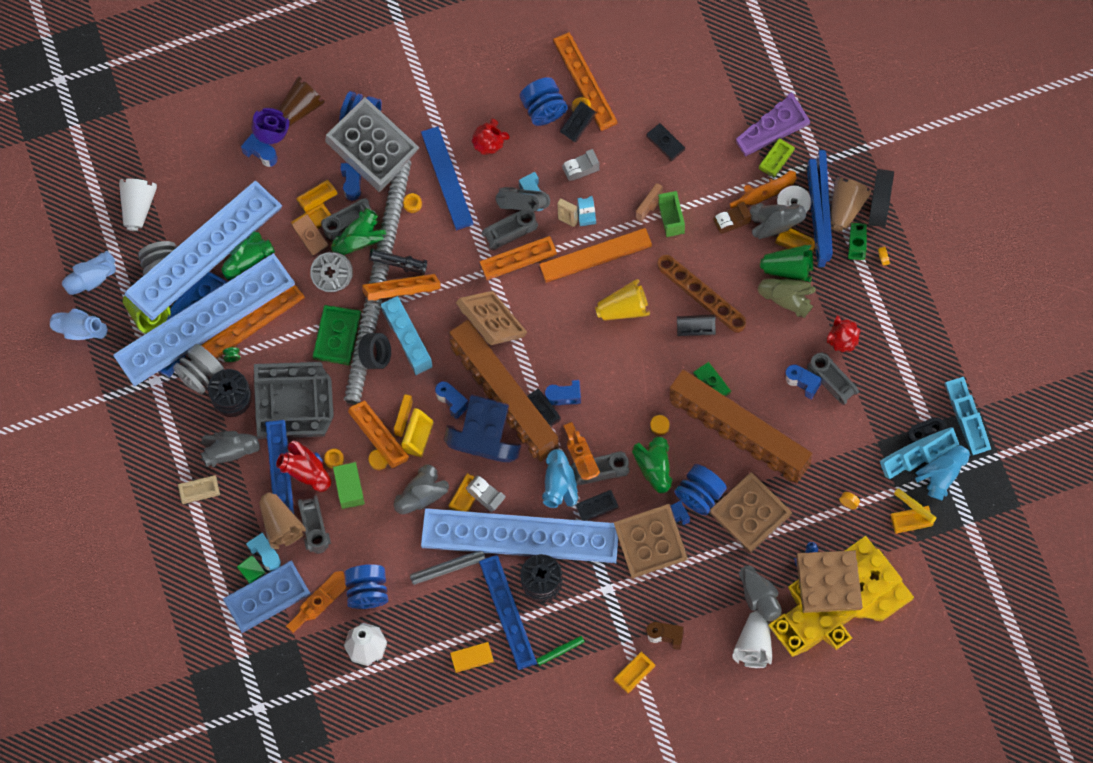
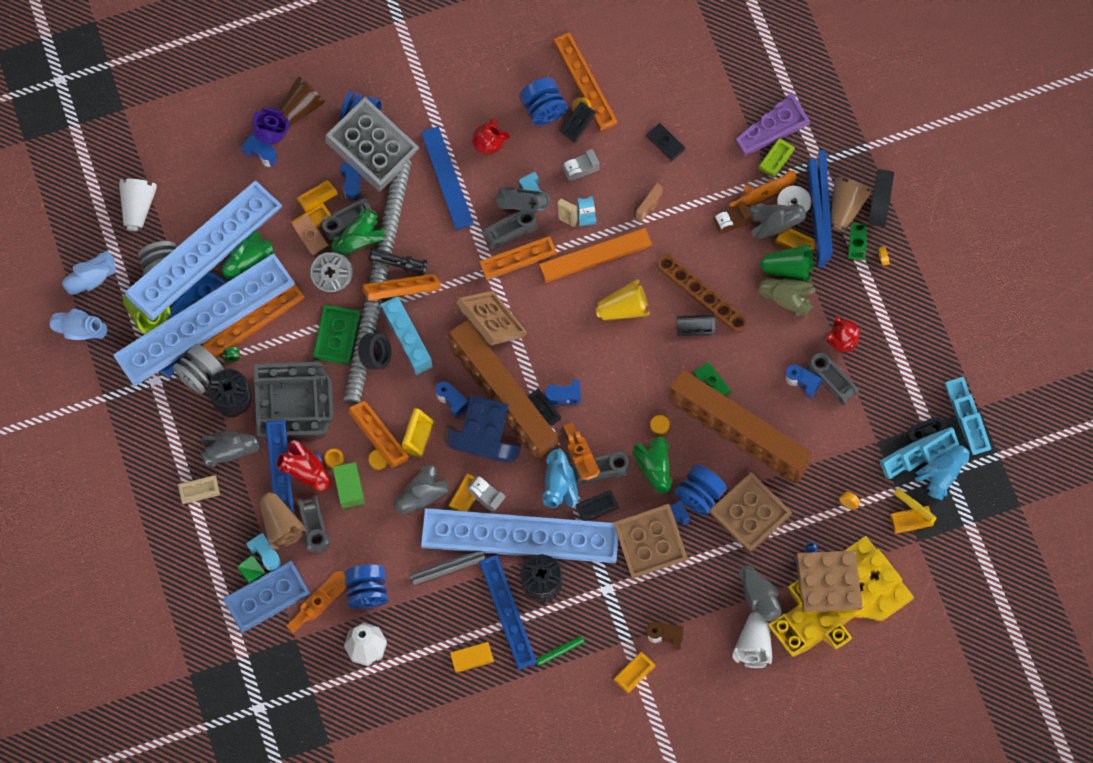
(403, 415): light orange tile -> none
(412, 203): light orange tile -> none
(671, 214): bright green panel -> none

